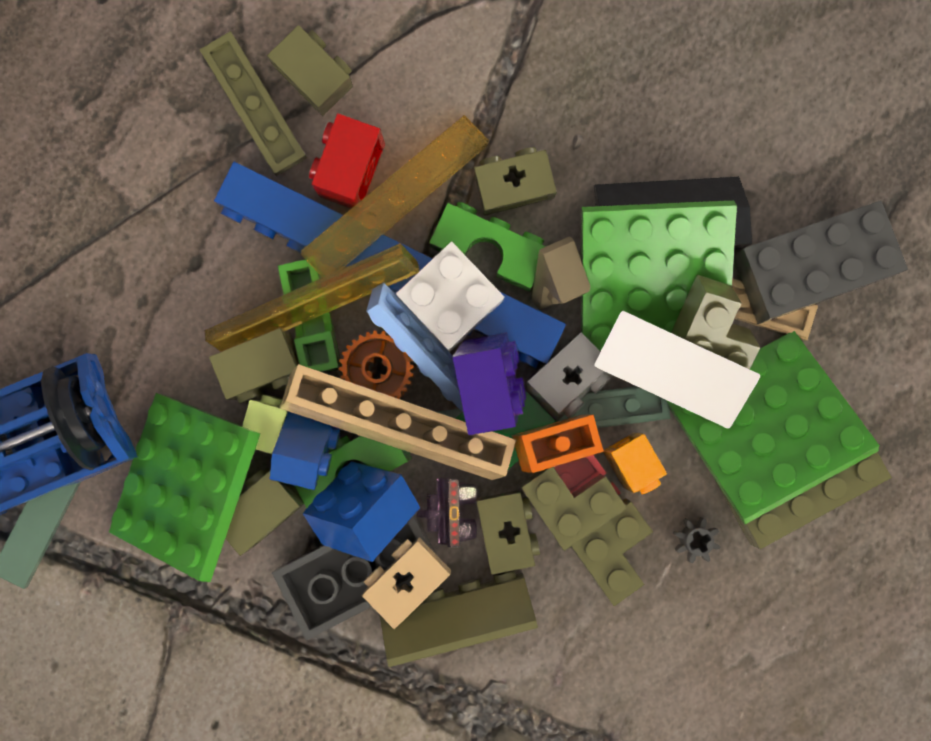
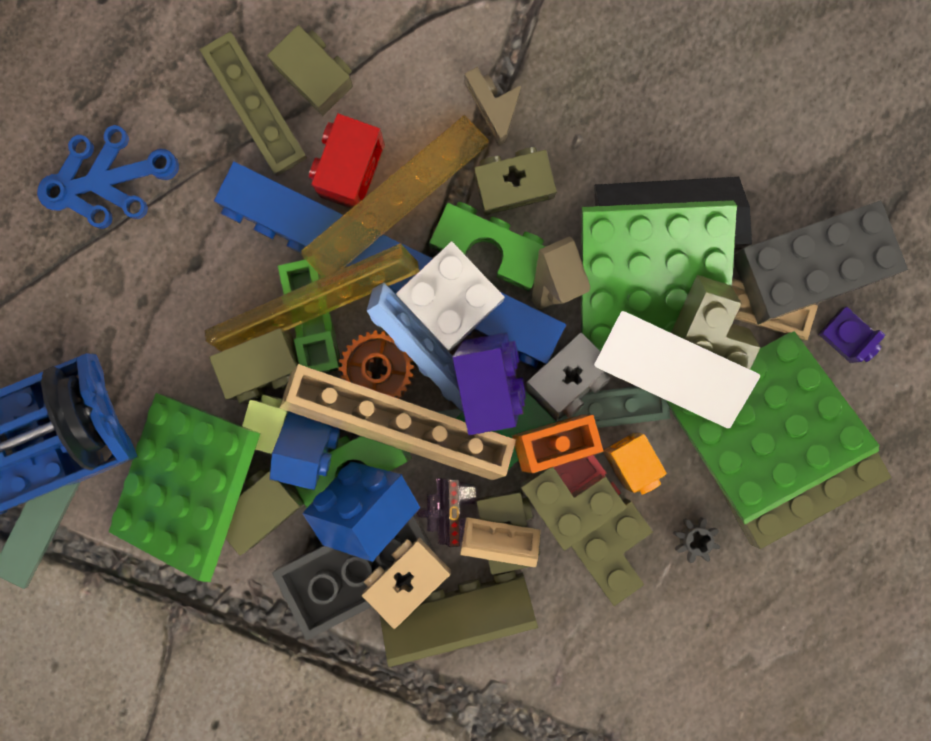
(101, 178): none -> blue plant
(496, 111): none -> dark tan slope
(501, 542): none -> tan plate
(852, 337): none -> dark purple bracket

